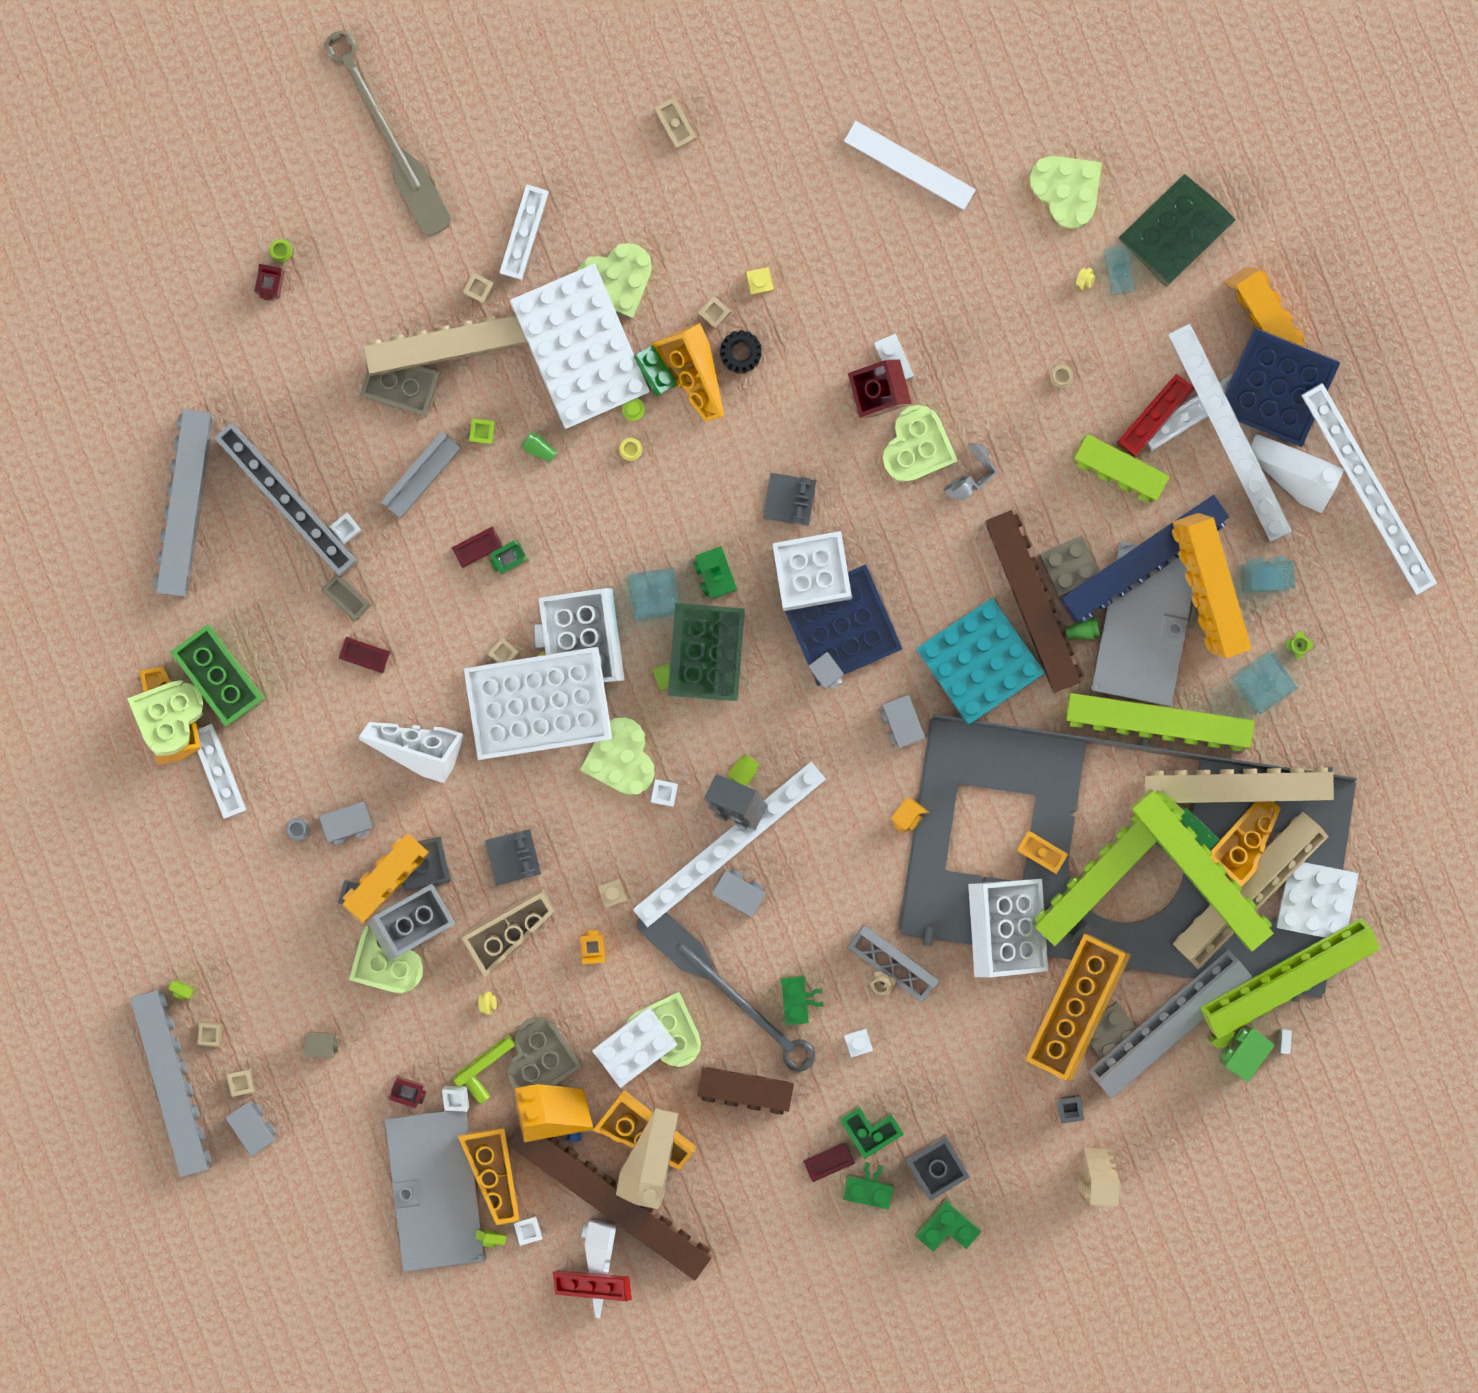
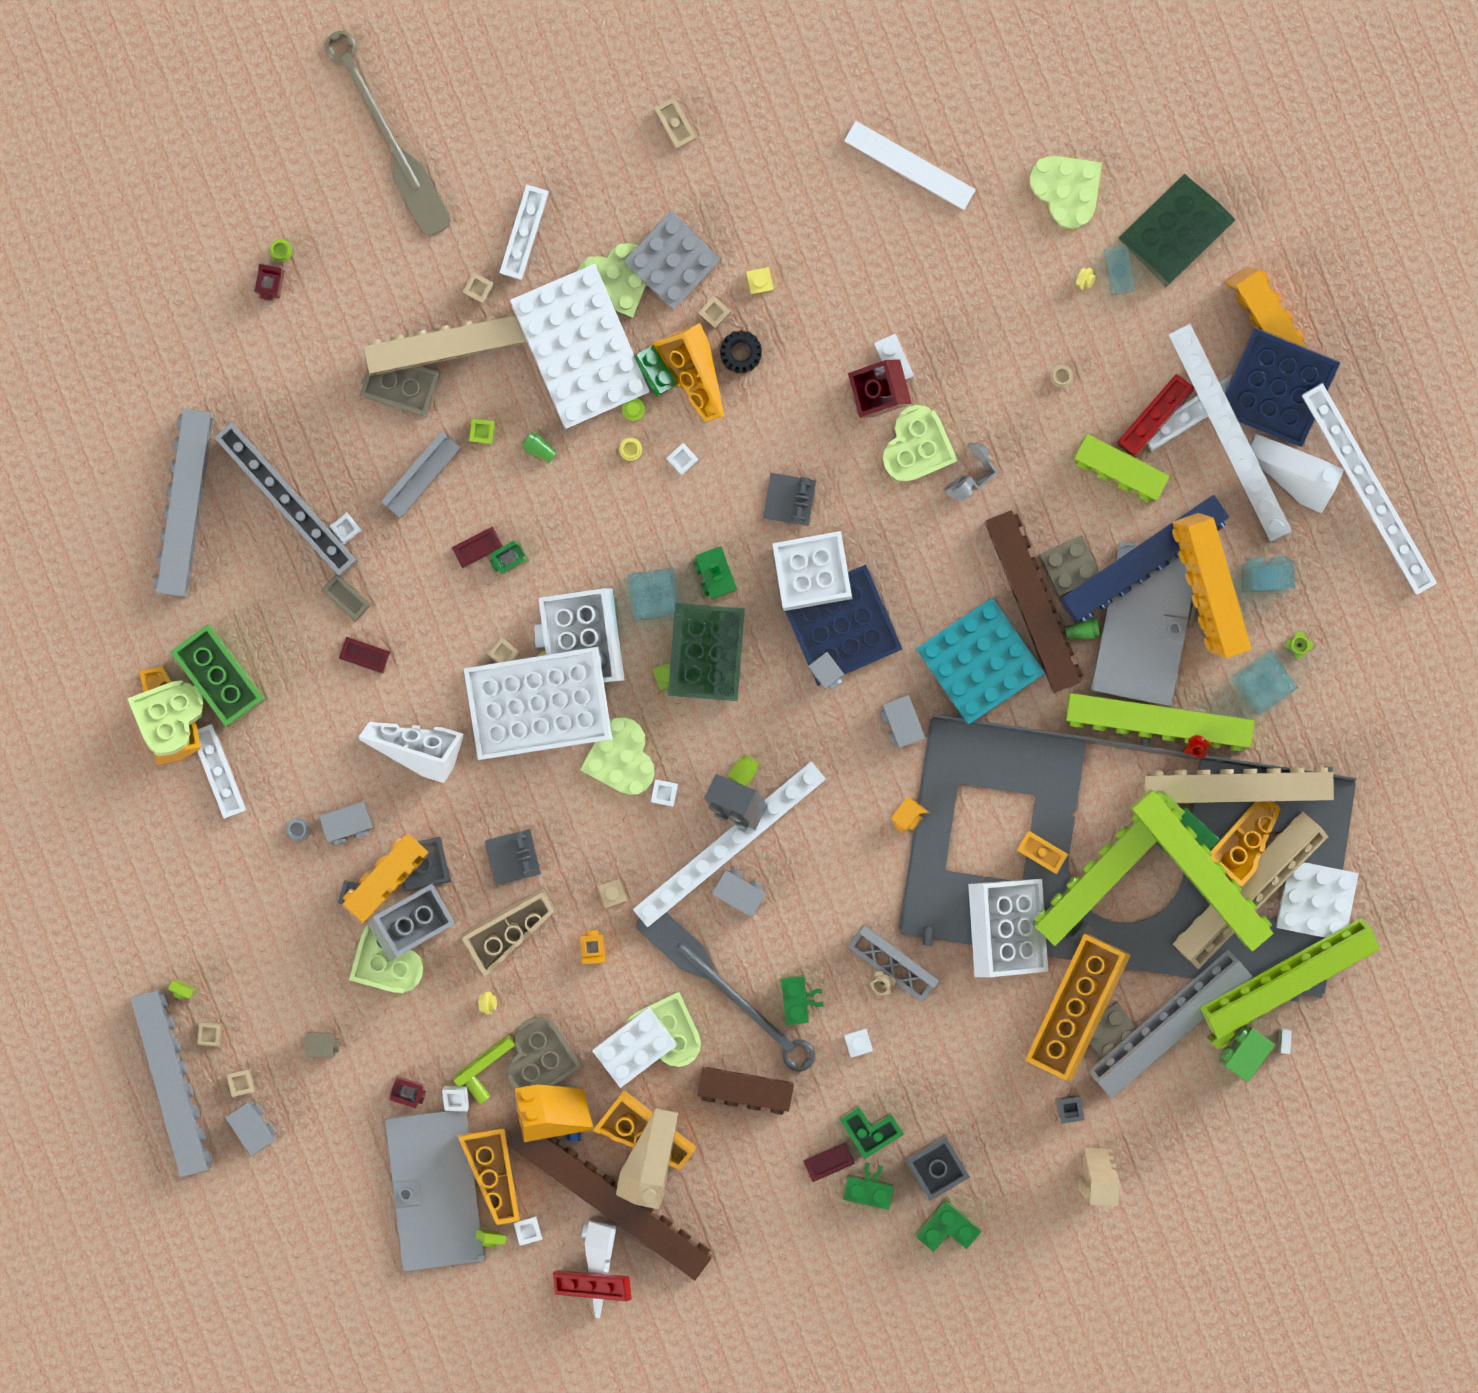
(671, 260): none -> light grey plate
(682, 459): none -> white tile
(1197, 746): none -> red plate

